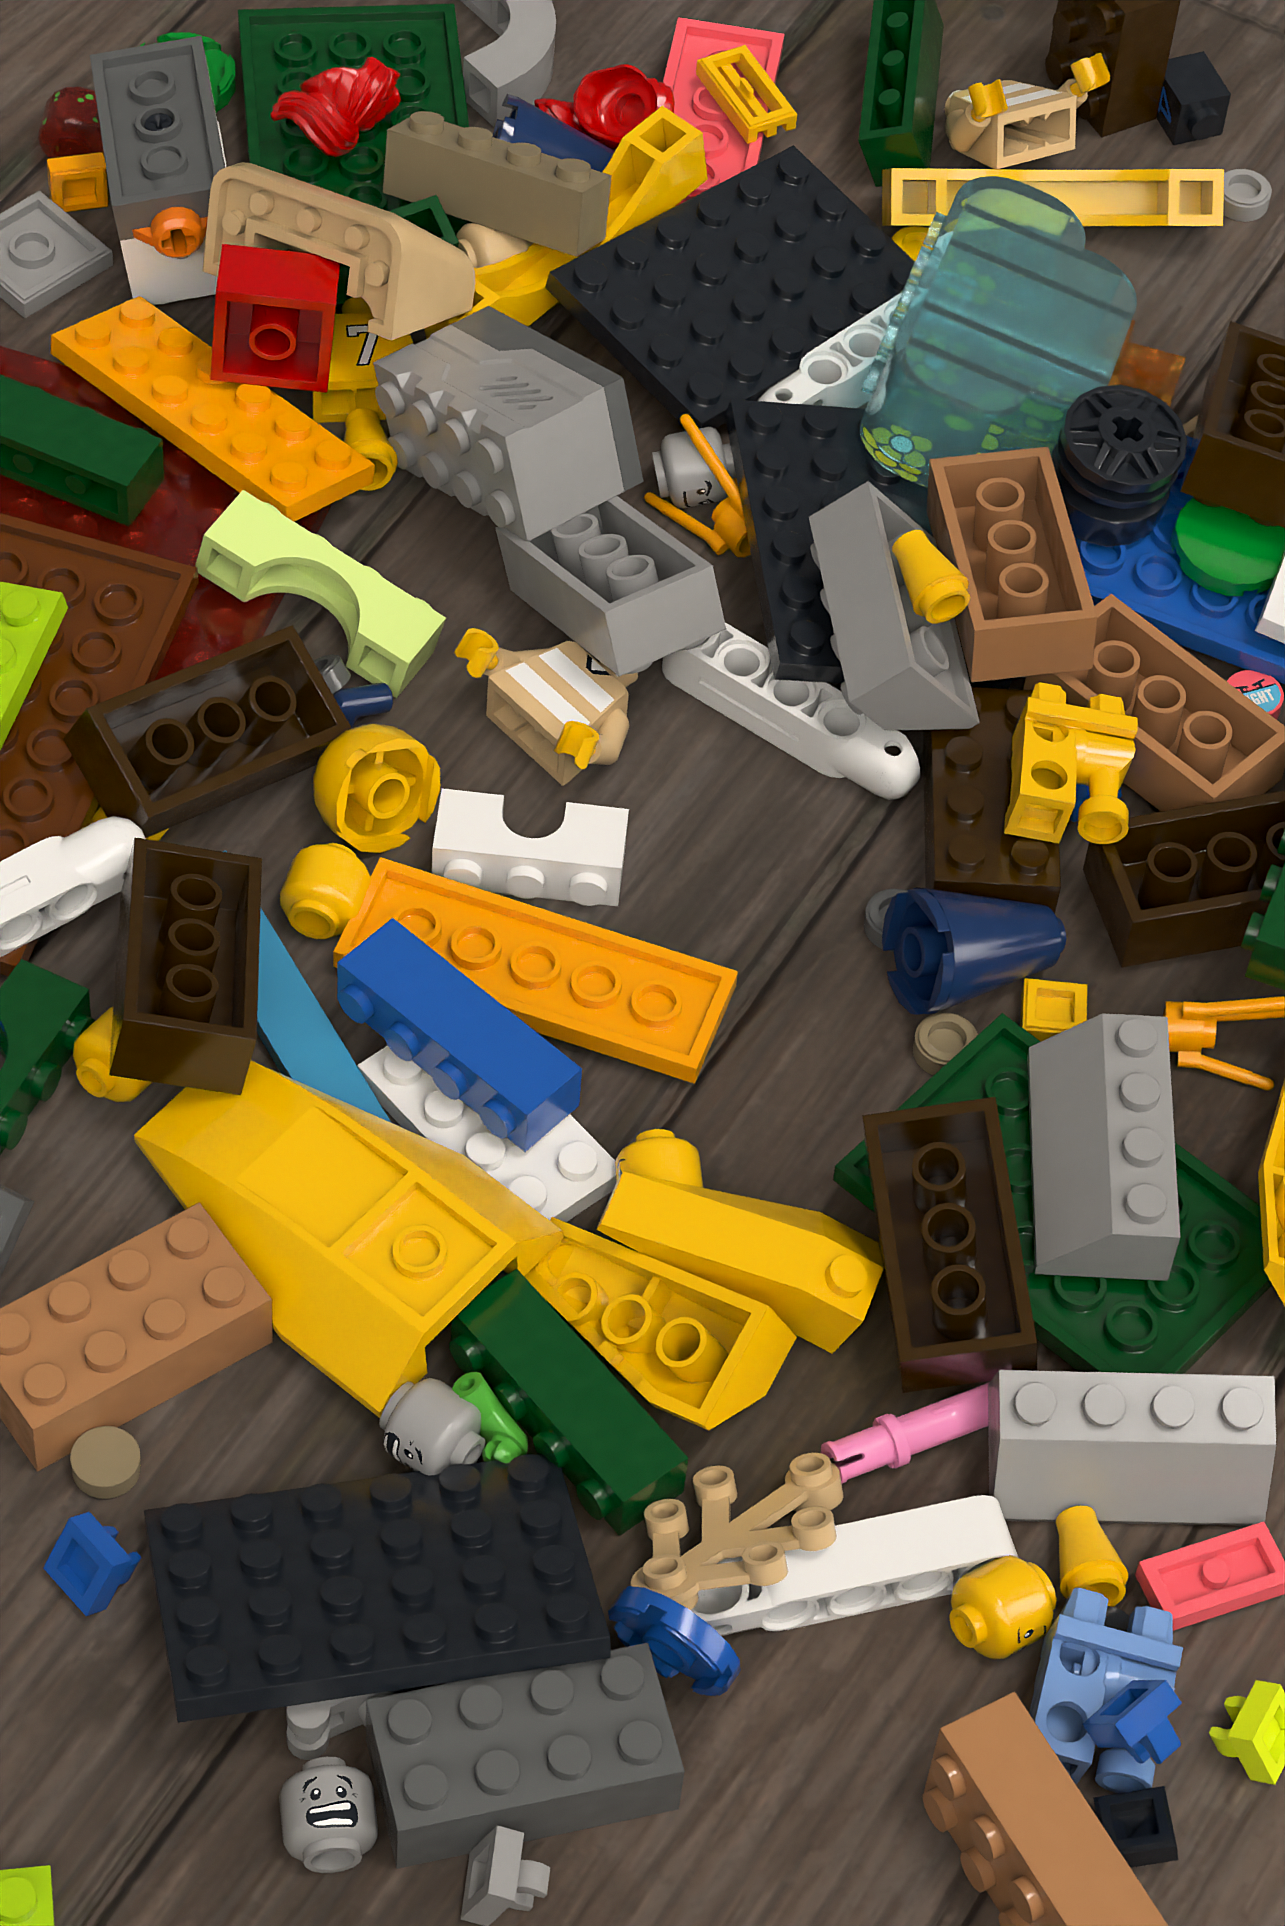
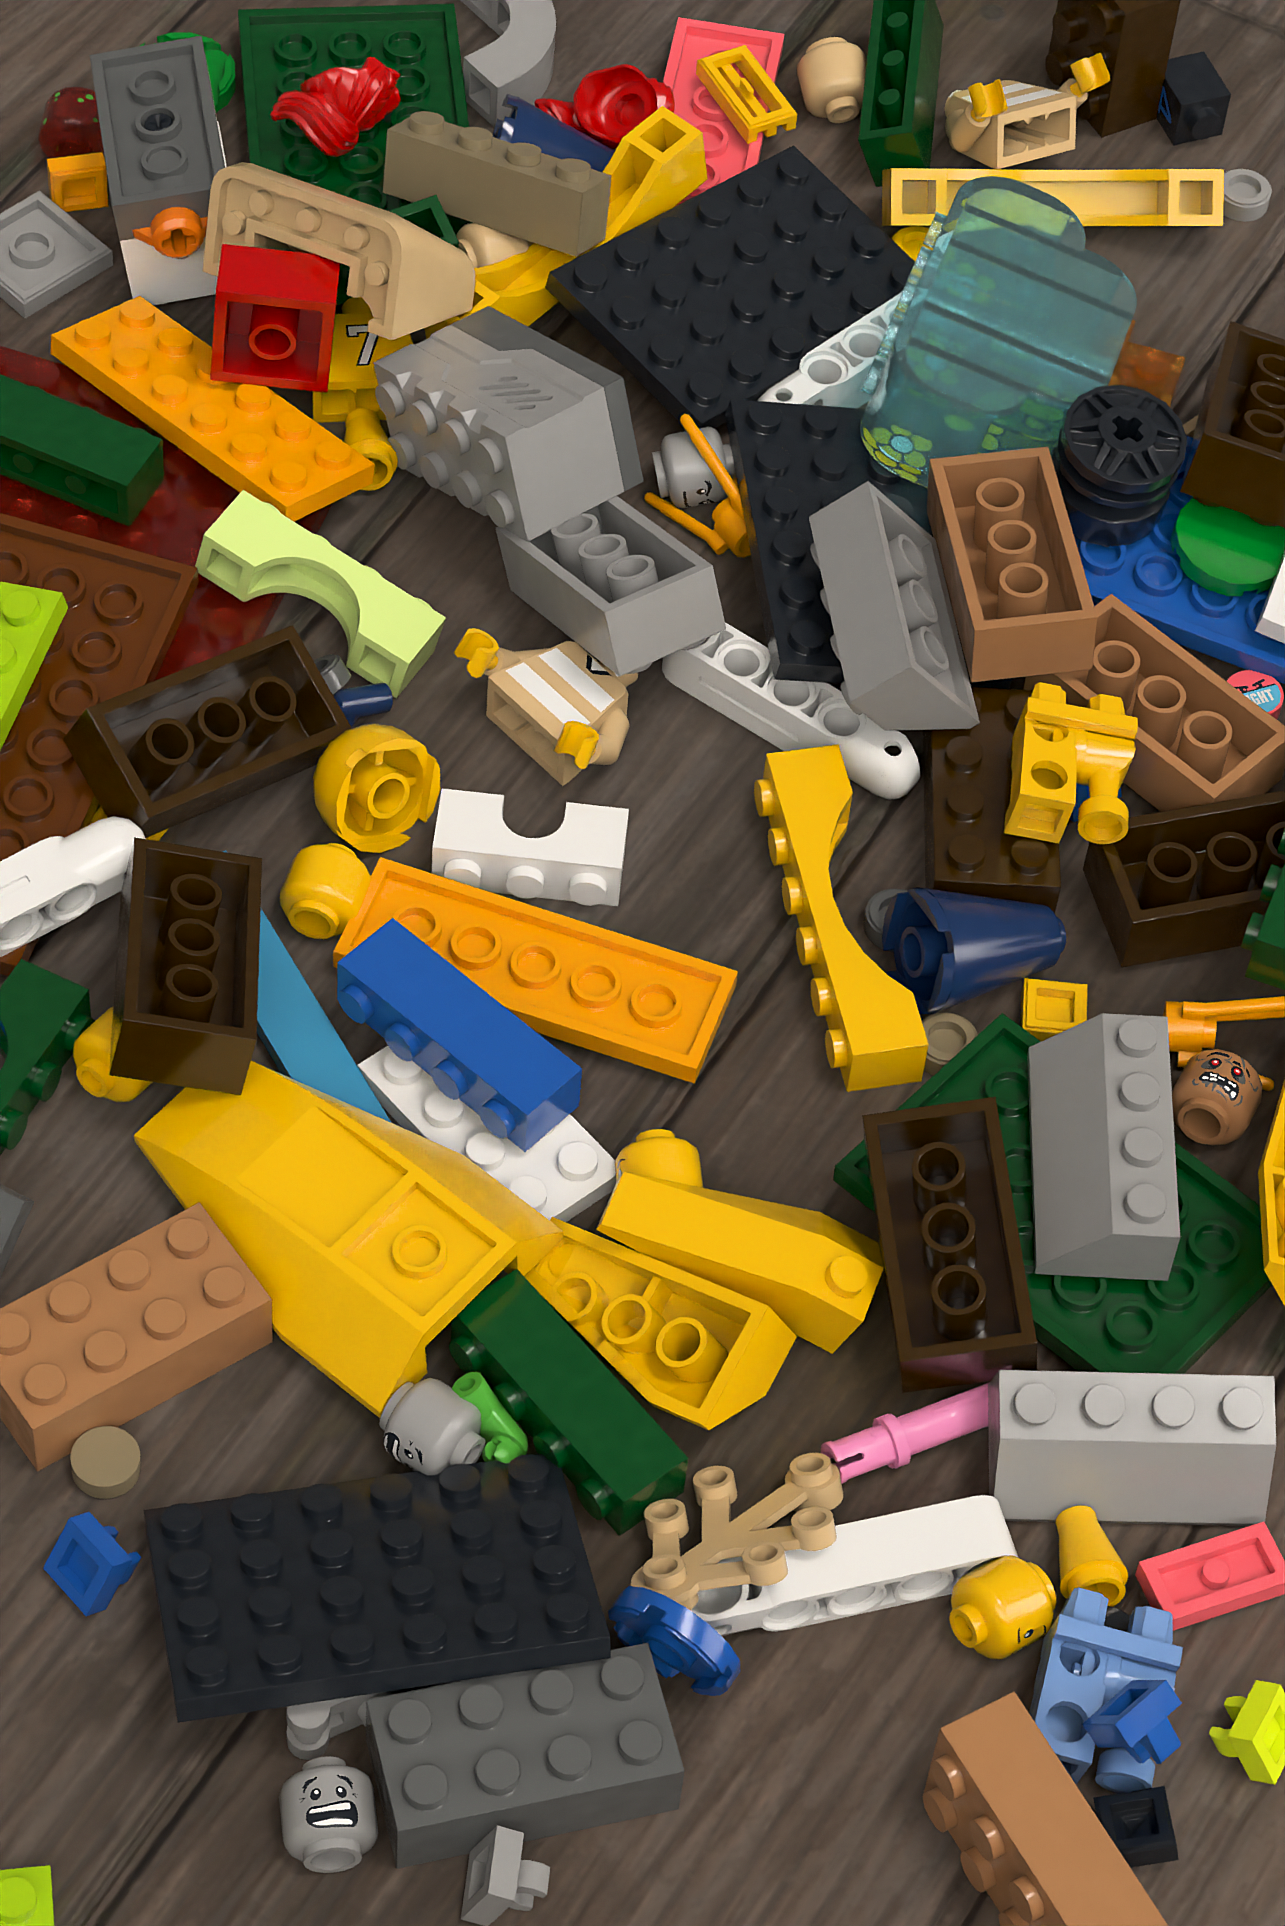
(832, 79): none -> tan head
(869, 1015): none -> yellow arch
(932, 581): yellow cone -> none
(1216, 1097): none -> medium nougat head

